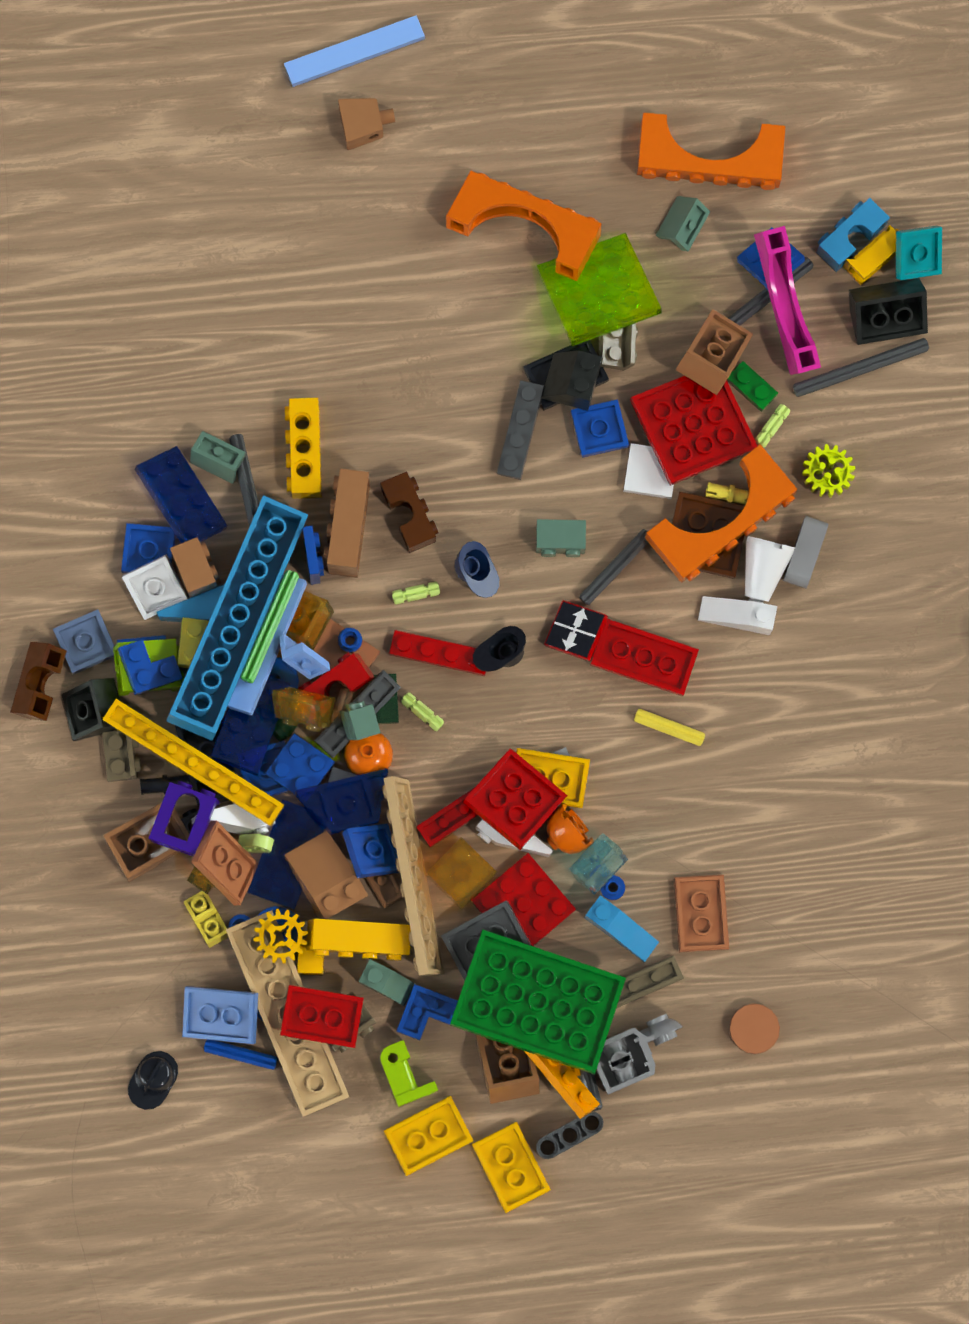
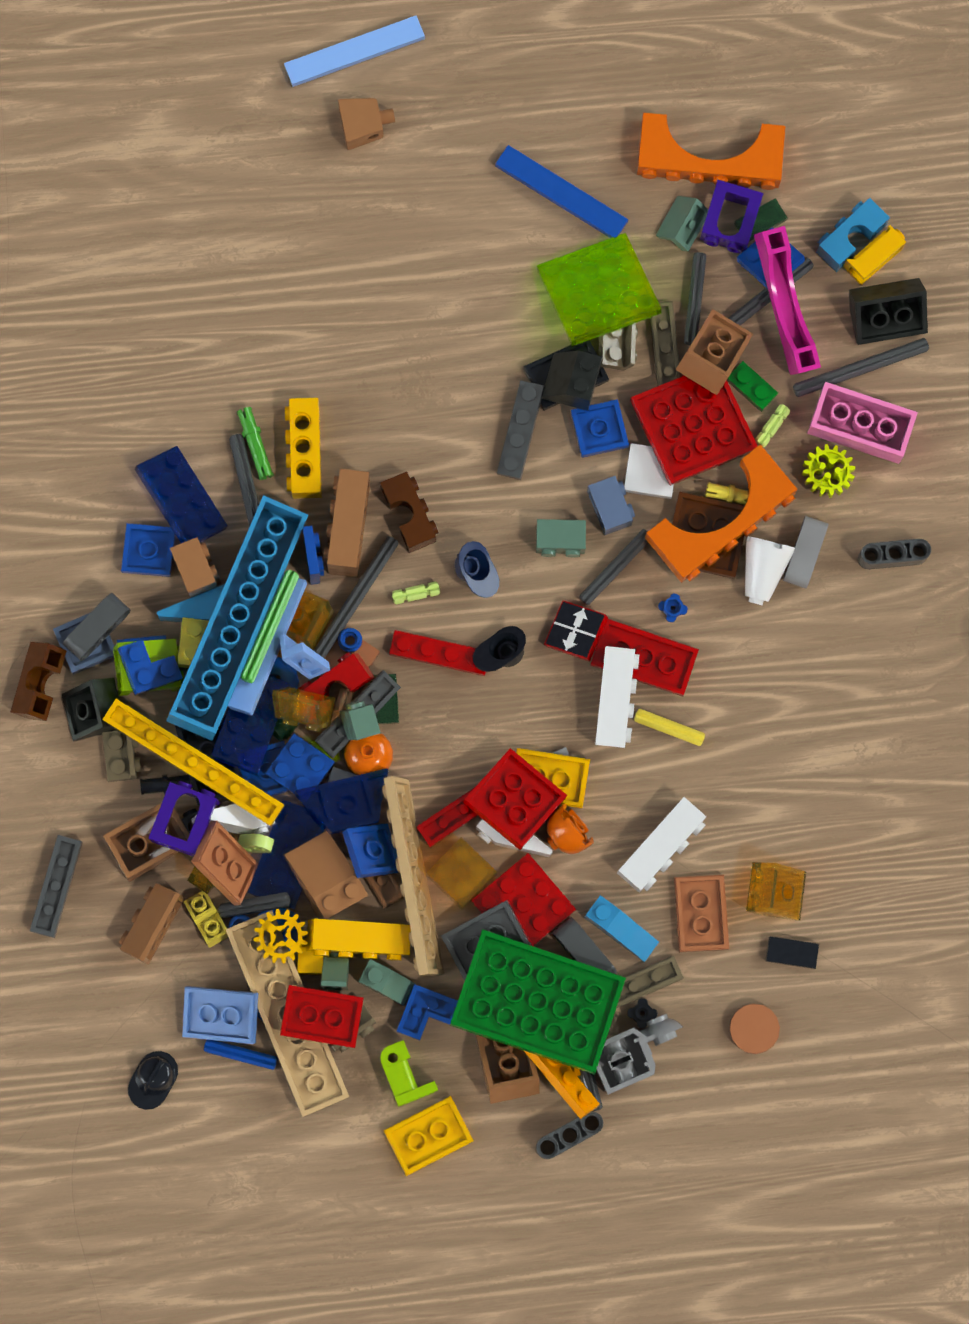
(56, 886): none -> dark grey plate
(96, 626): none -> dark grey beam
(151, 923): none -> medium nougat slope
(155, 586): white plate -> none
(216, 457): sand green panel -> none
(252, 435): none -> bright green pin
(255, 905): none -> dark grey axle
(335, 972): none -> sand green slope
(356, 596): none -> dark grey axle
(422, 711): yellowish green axle -> none
(487, 199): orange arch -> none
(511, 1167): yellow tile -> none
(561, 192): none -> blue tile
(581, 946): none -> dark grey beam
(598, 864): clear light blue brick -> none
(610, 505): none -> sand blue brick
(613, 895): blue plate -> none
(615, 697): none -> white brick
(635, 1013): none -> black plate
(661, 845): none -> white brick
(665, 344): none -> dark tan tile
(674, 600): none -> blue plate
(695, 297): none -> dark grey axle
(737, 194): none -> dark purple panel
(738, 614): white slope -> none
(768, 216): none -> clear green tile
(776, 891): none -> clear yellow slope
(792, 952): none -> black tile
(862, 422): none -> bright pink brick
(905, 549): none -> dark grey beam
(918, 252): teal plate -> none

